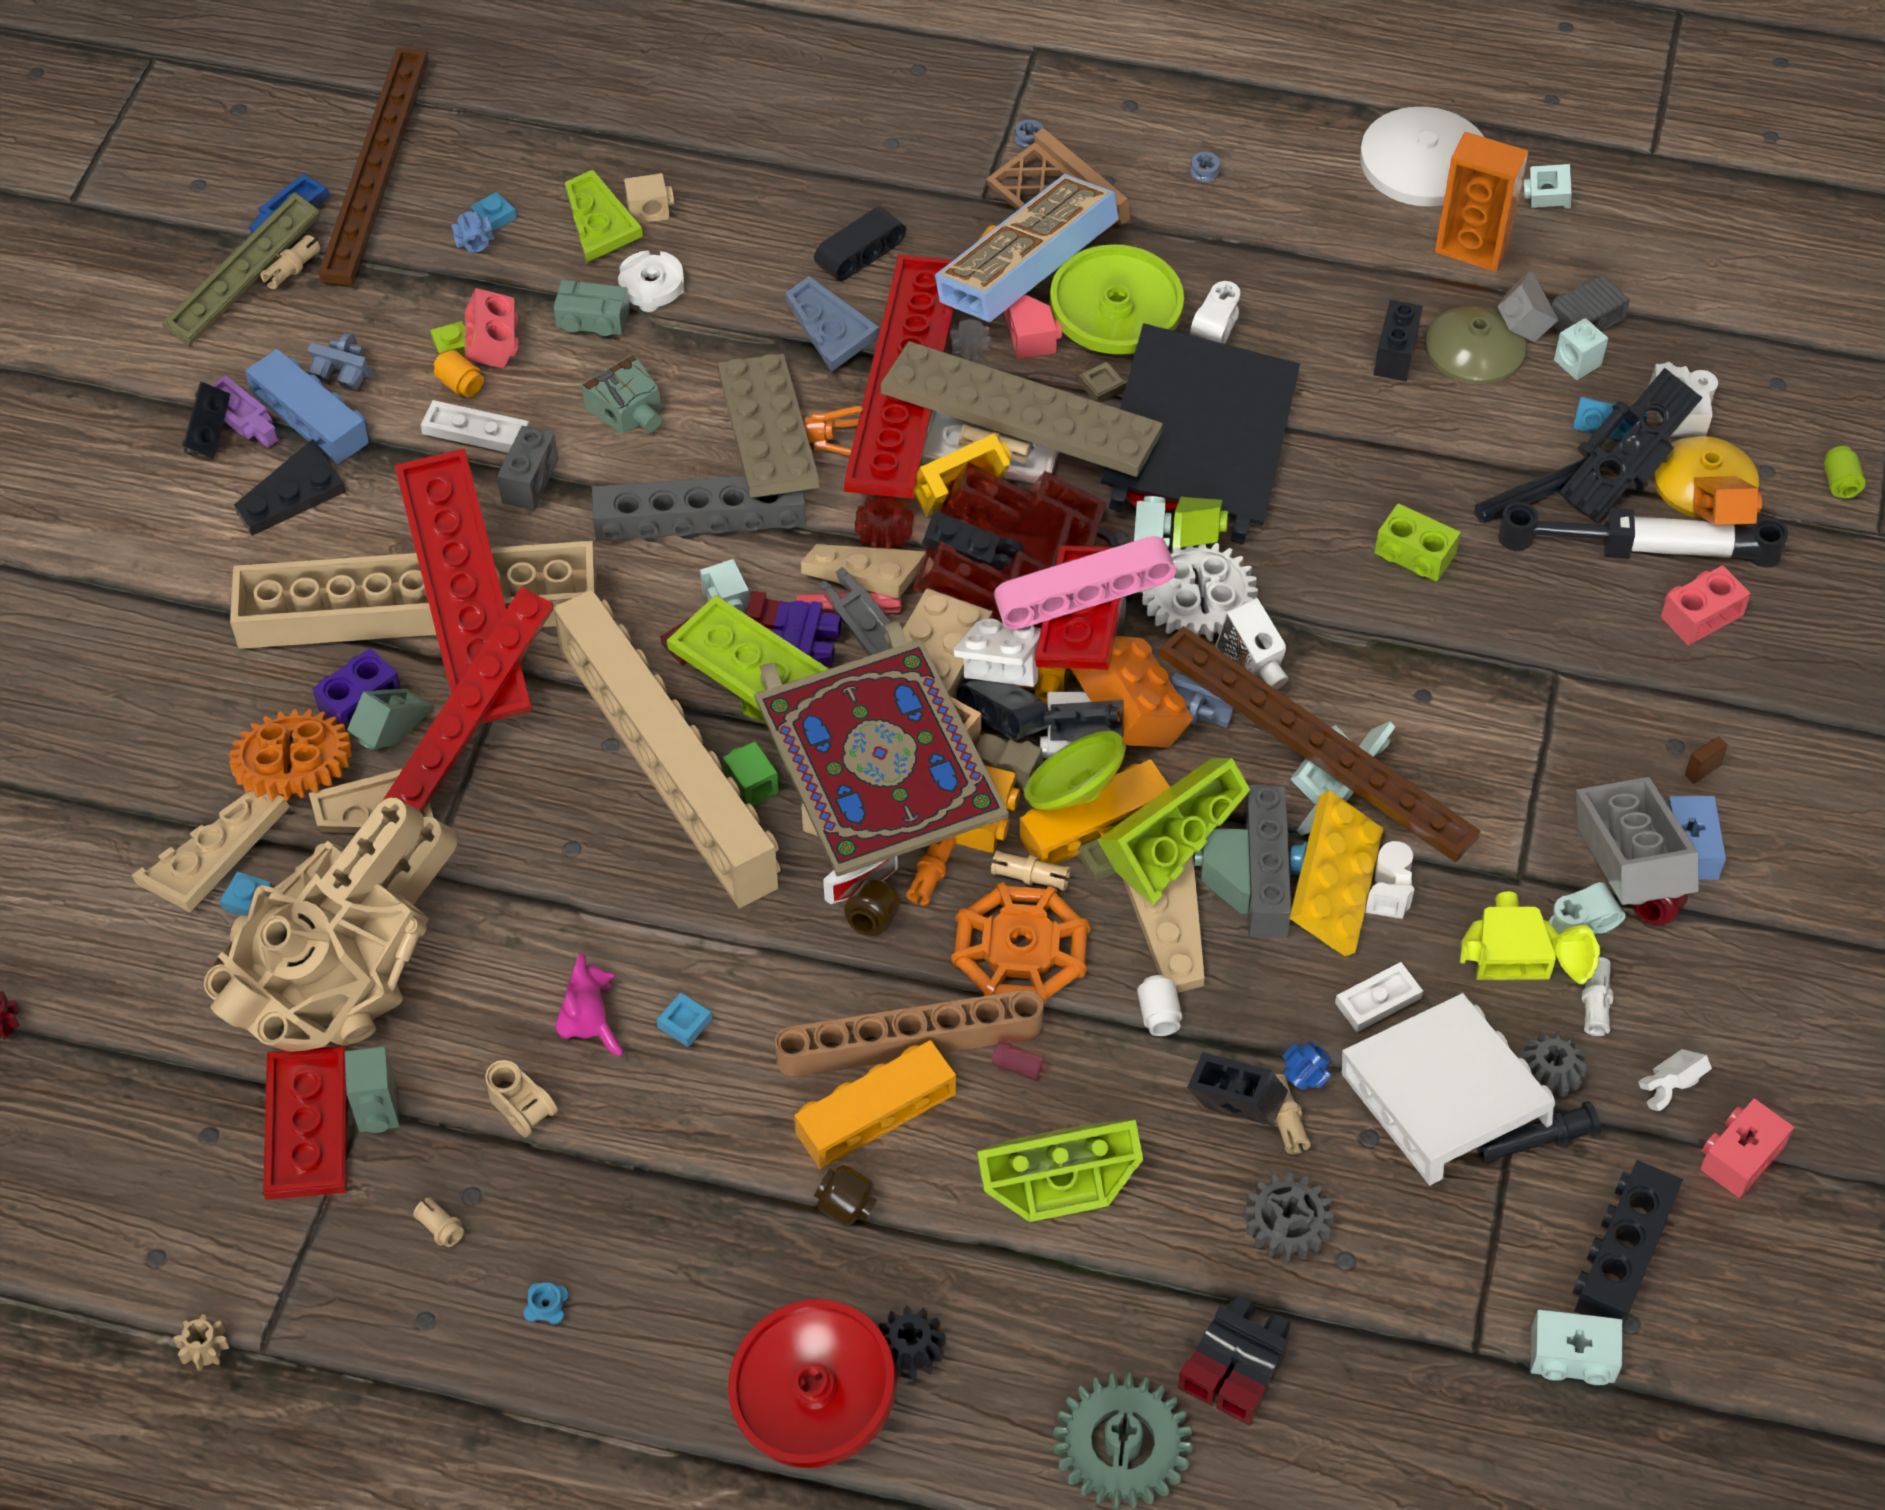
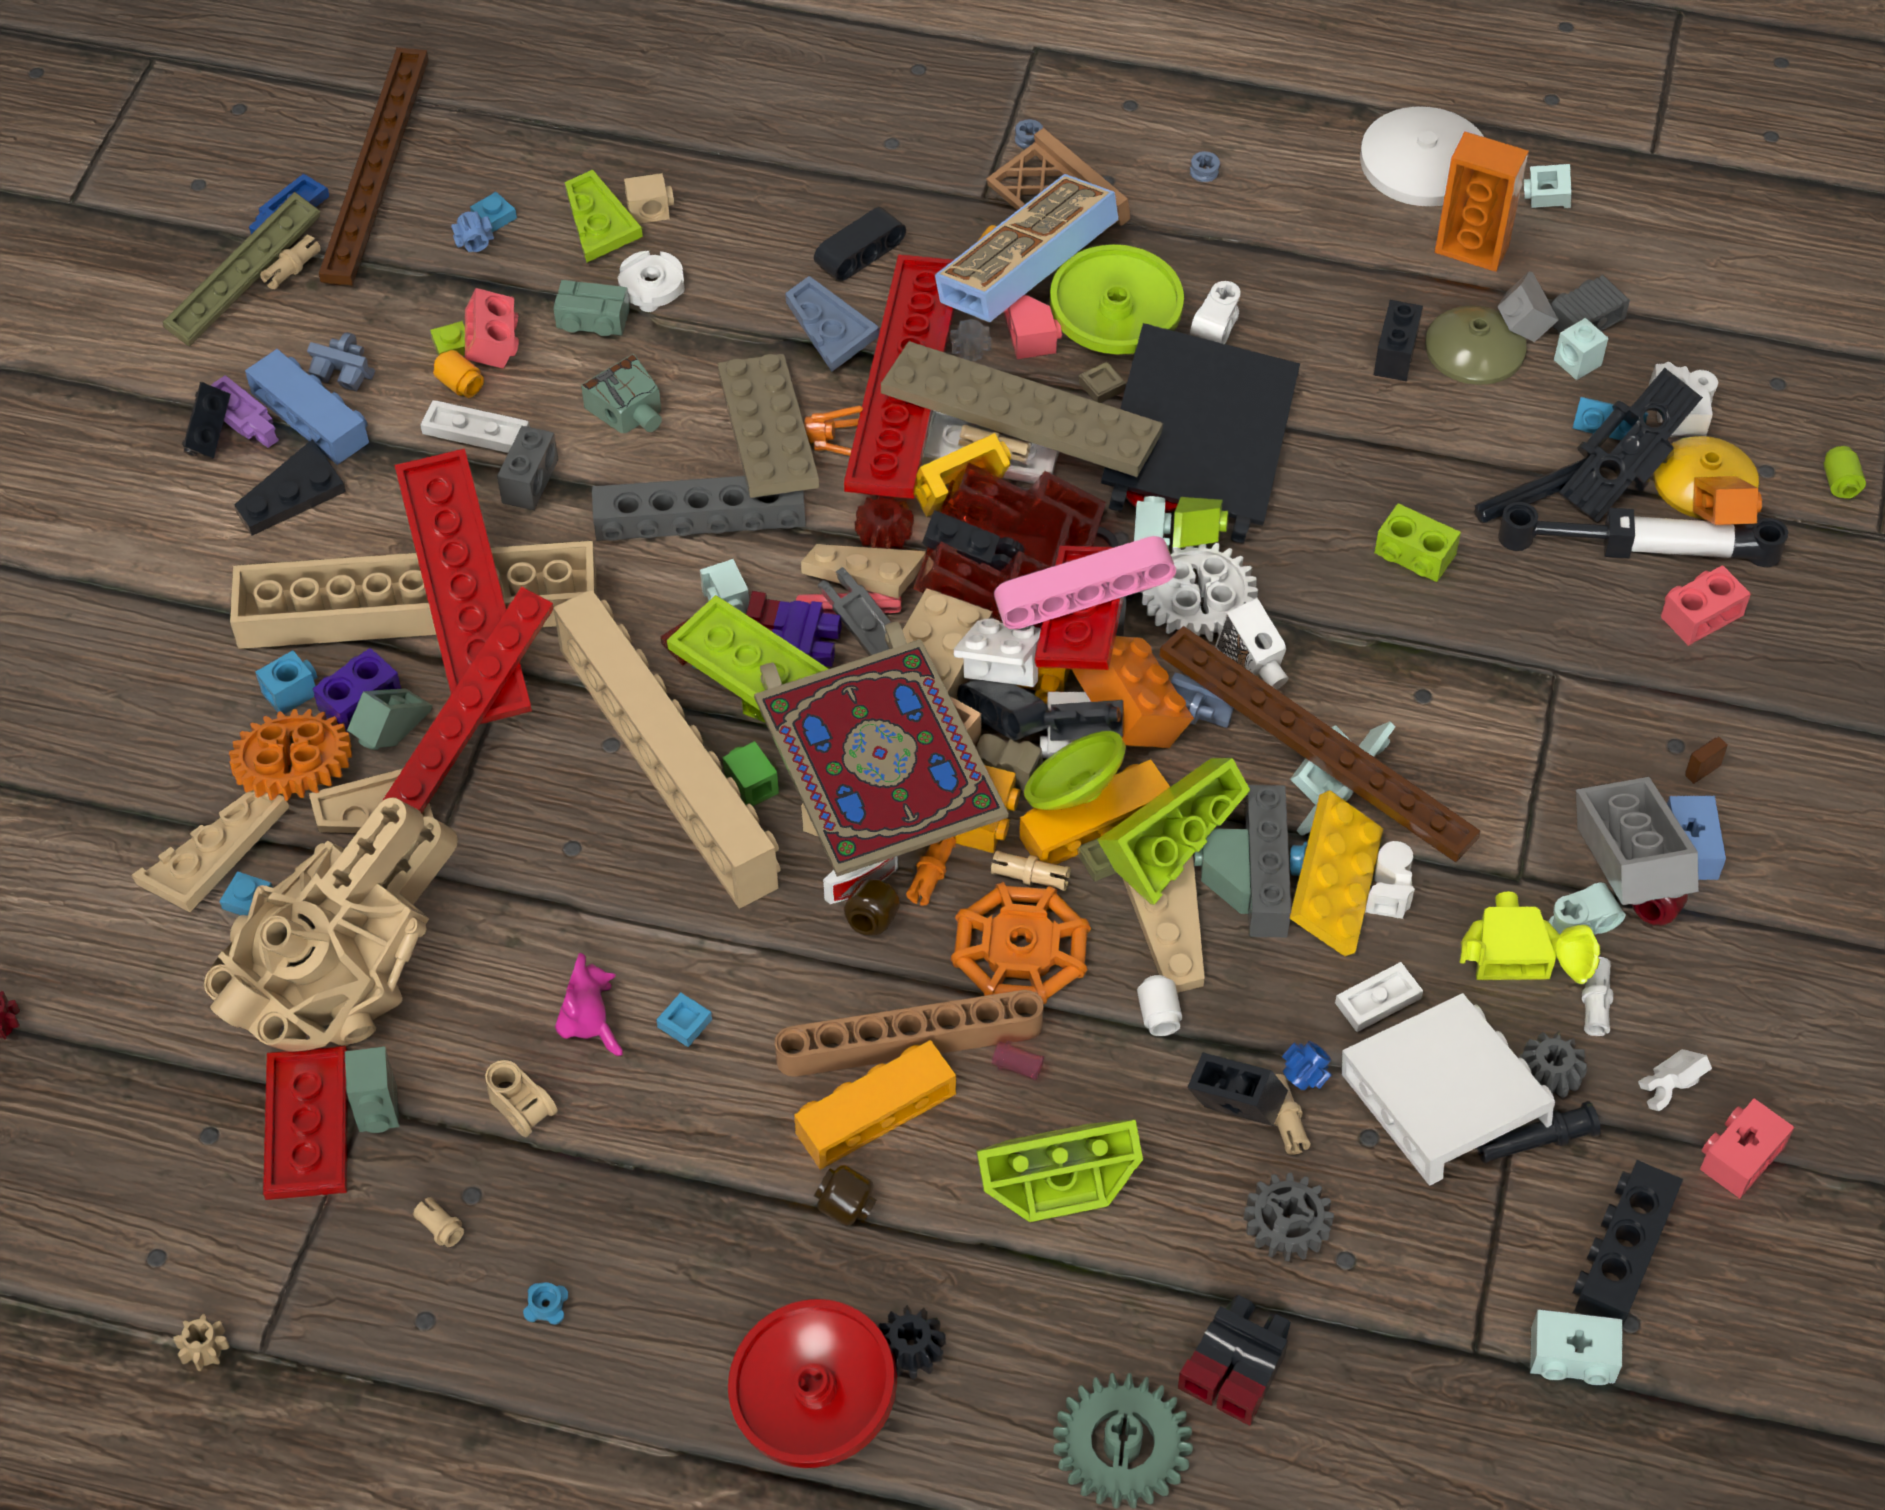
(287, 682): none -> dark azure brick

